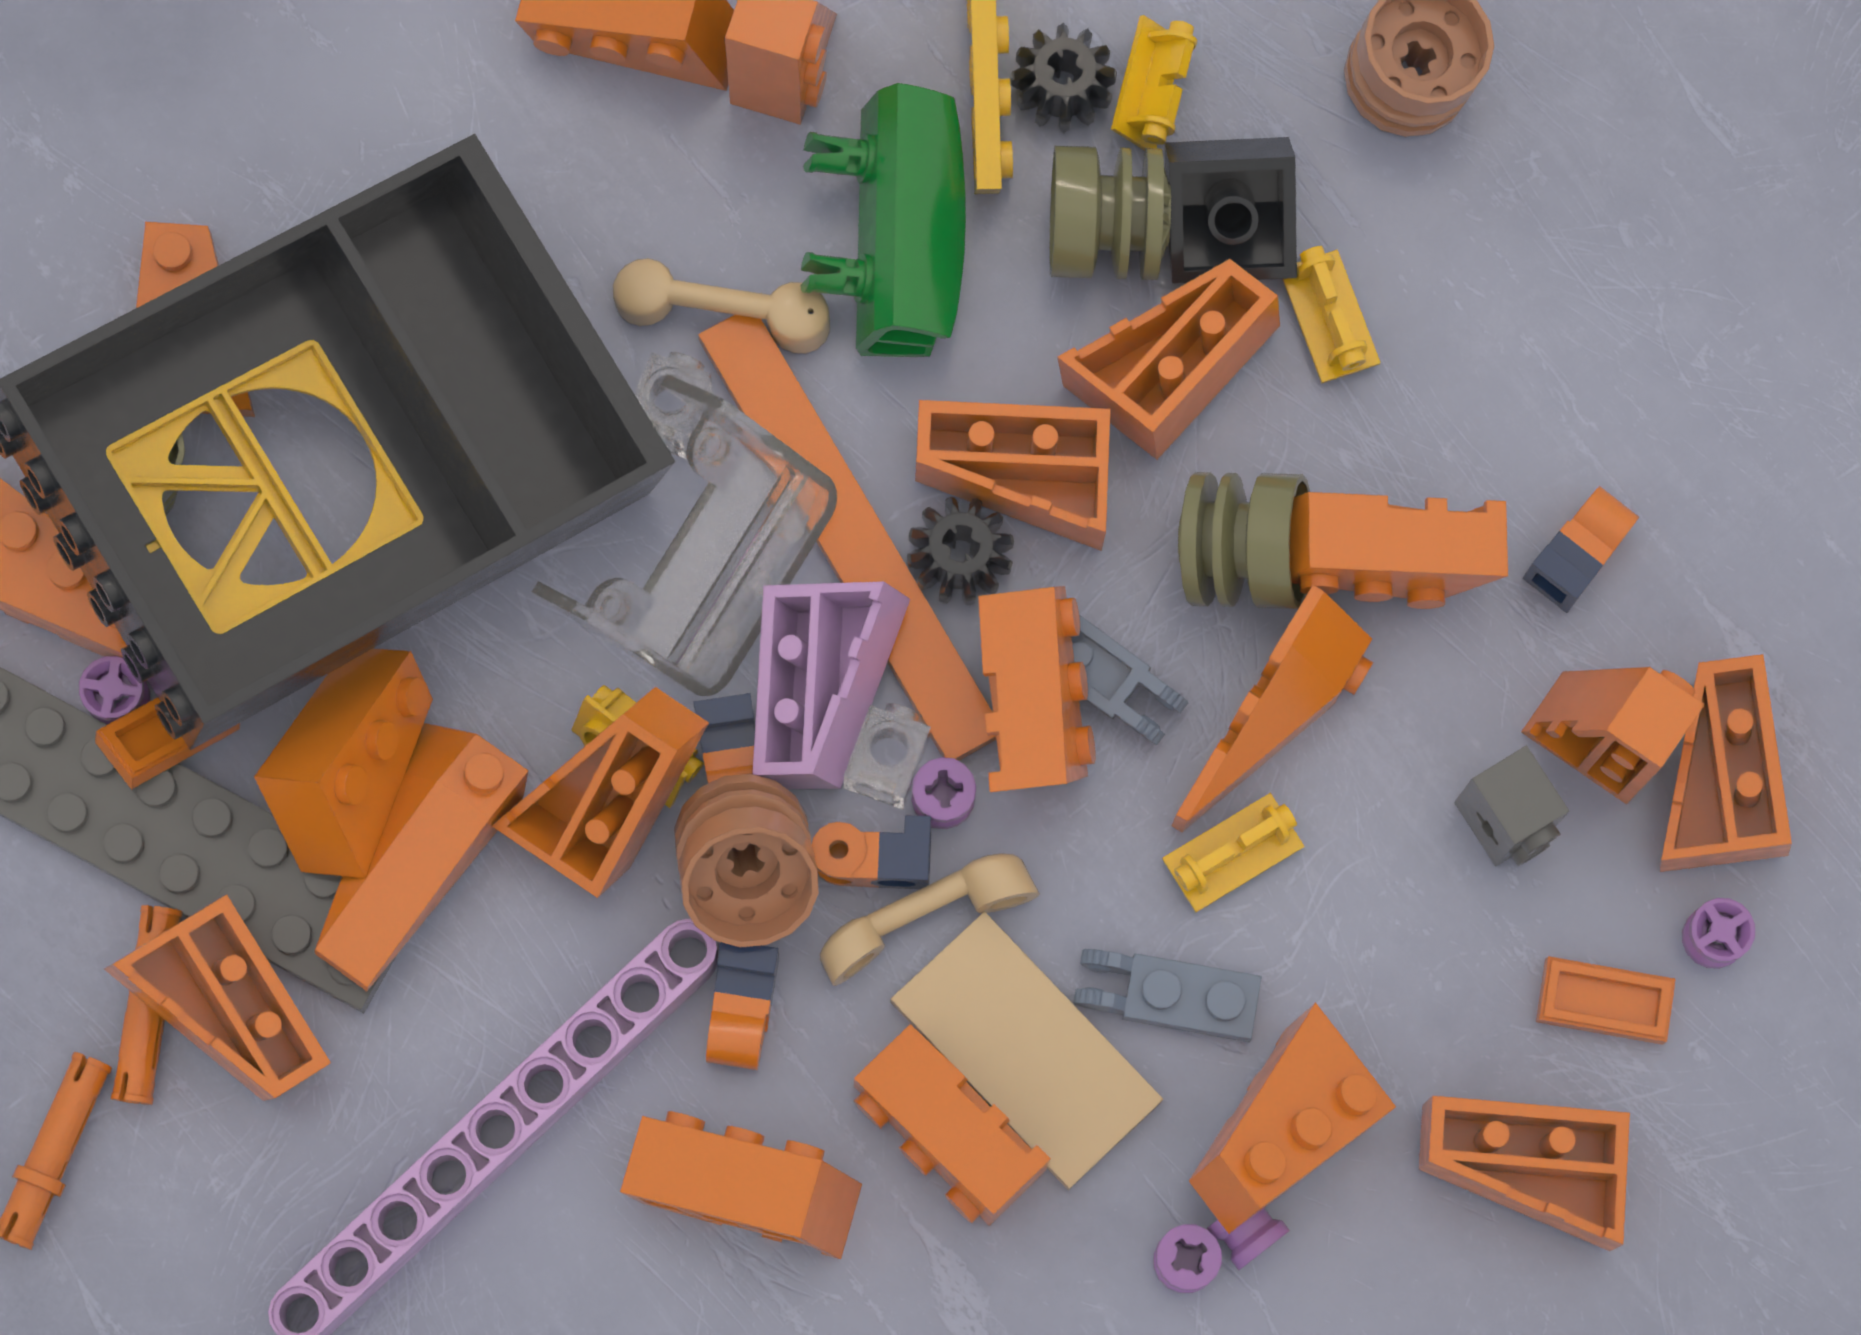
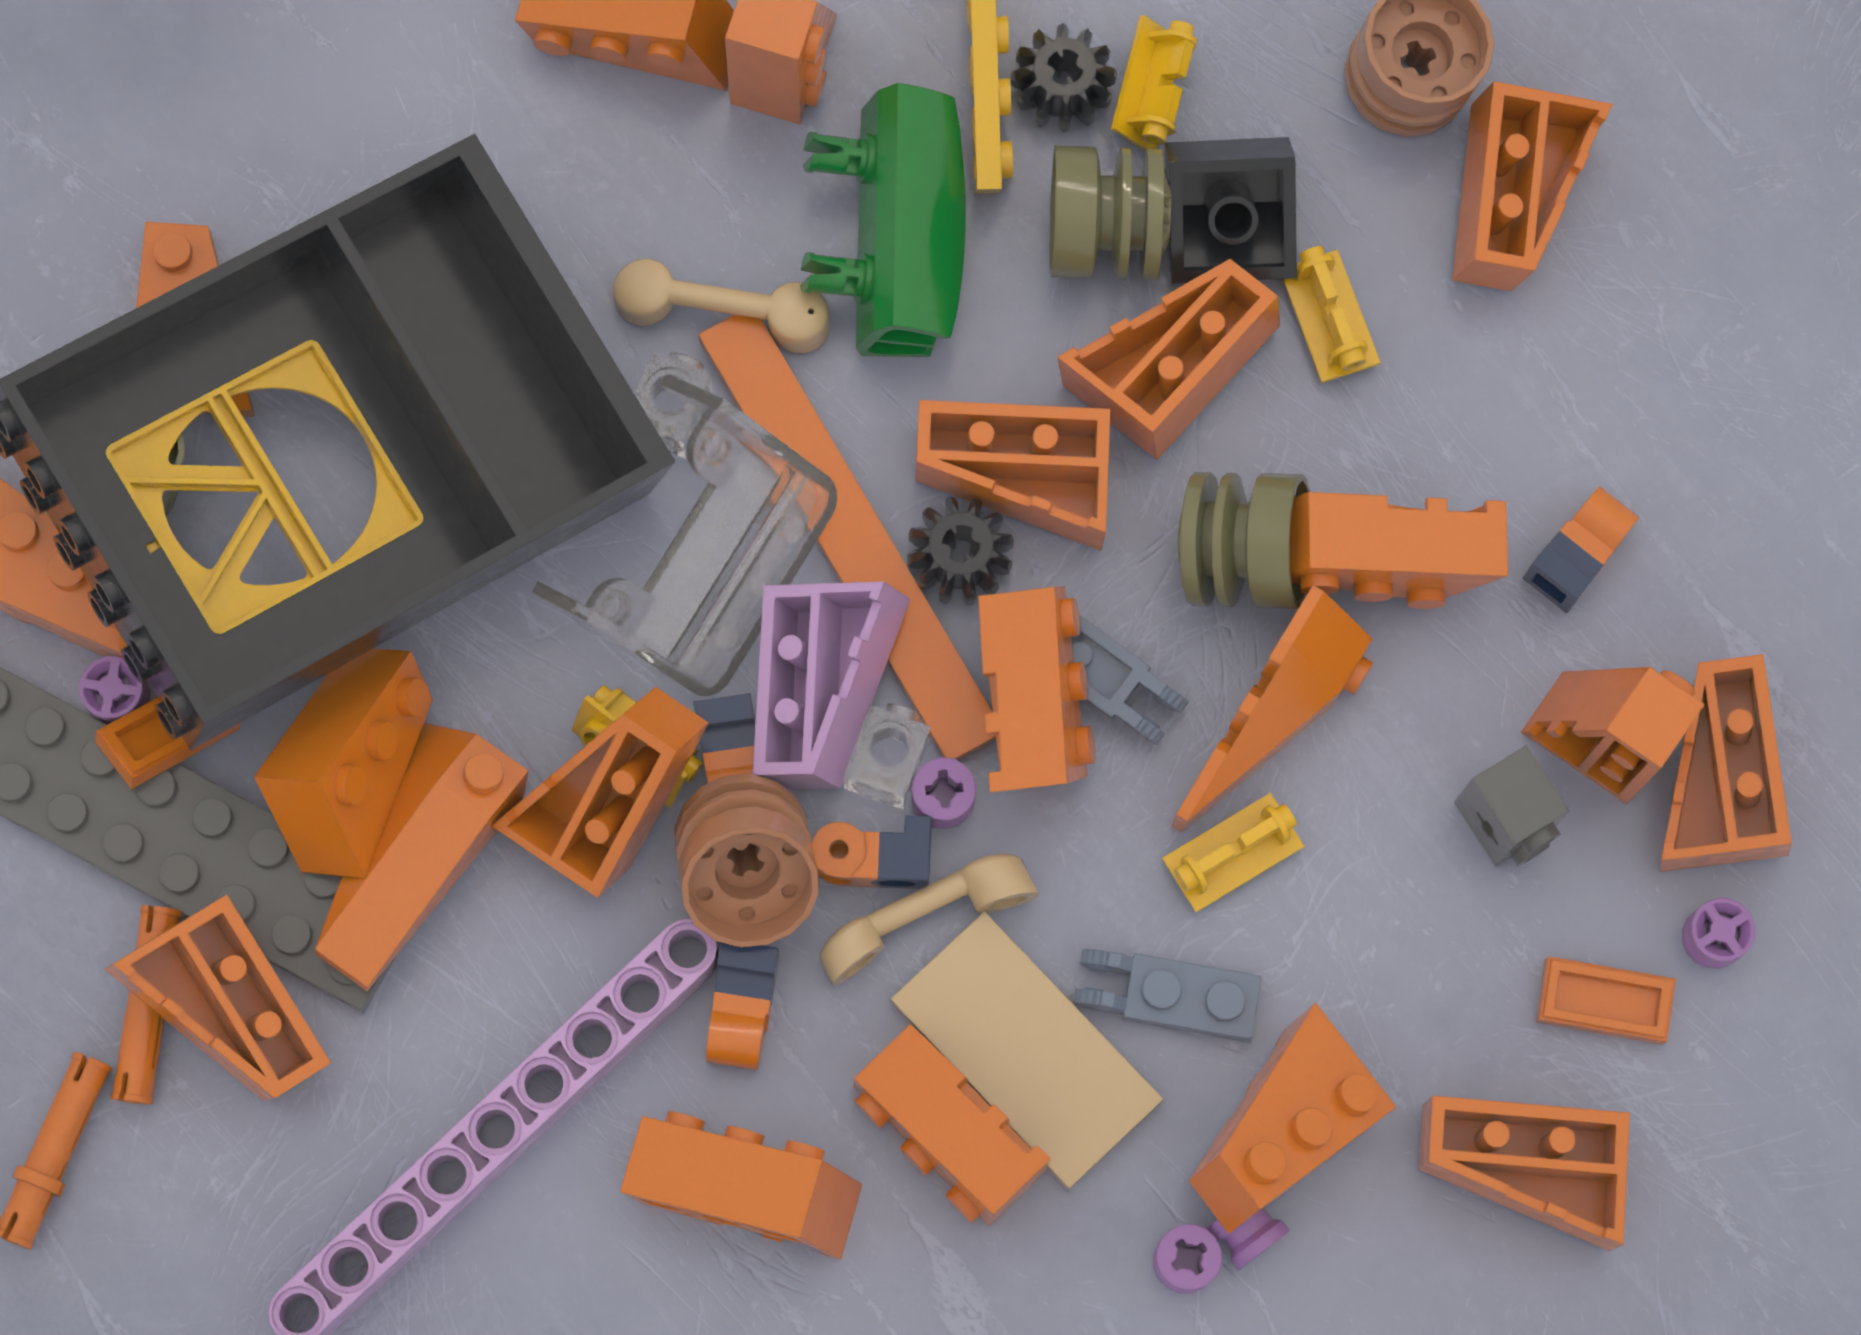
(1516, 178): none -> orange wedge

